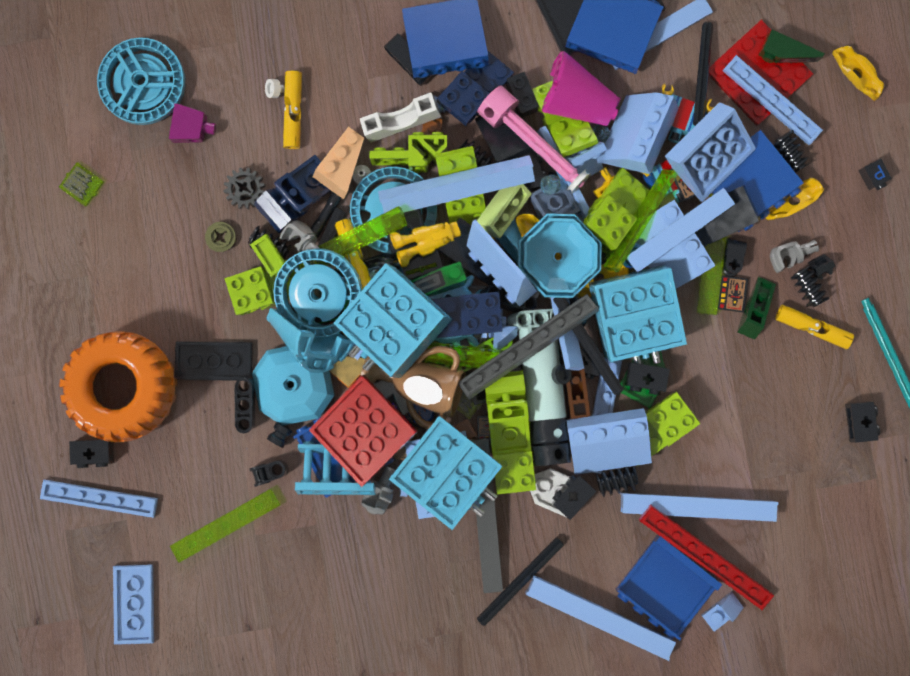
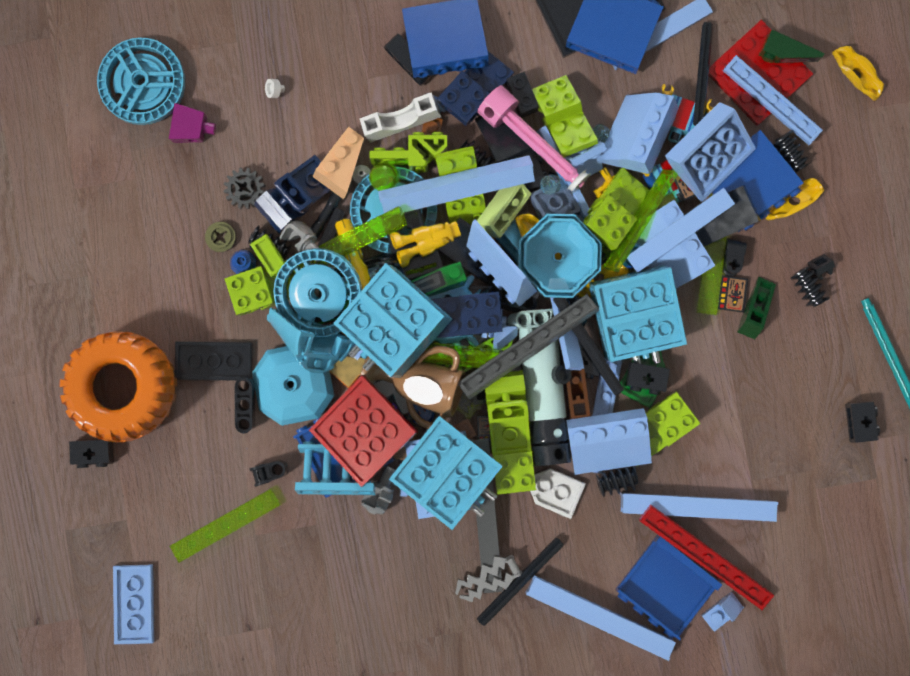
(81, 184): piece -> none
(99, 498): light blue tile -> none
(248, 264): none -> blue cone
(280, 434): black wheel -> none
(292, 99): yellow piece -> none
(384, 176): none -> clear neon green hair
(481, 581): none -> light grey piece
(578, 93): dark pink cone -> none
(583, 494): black brick -> none
(792, 253): light grey piece -> none
(806, 323): yellow piece -> none
(875, 175): black brick -> none

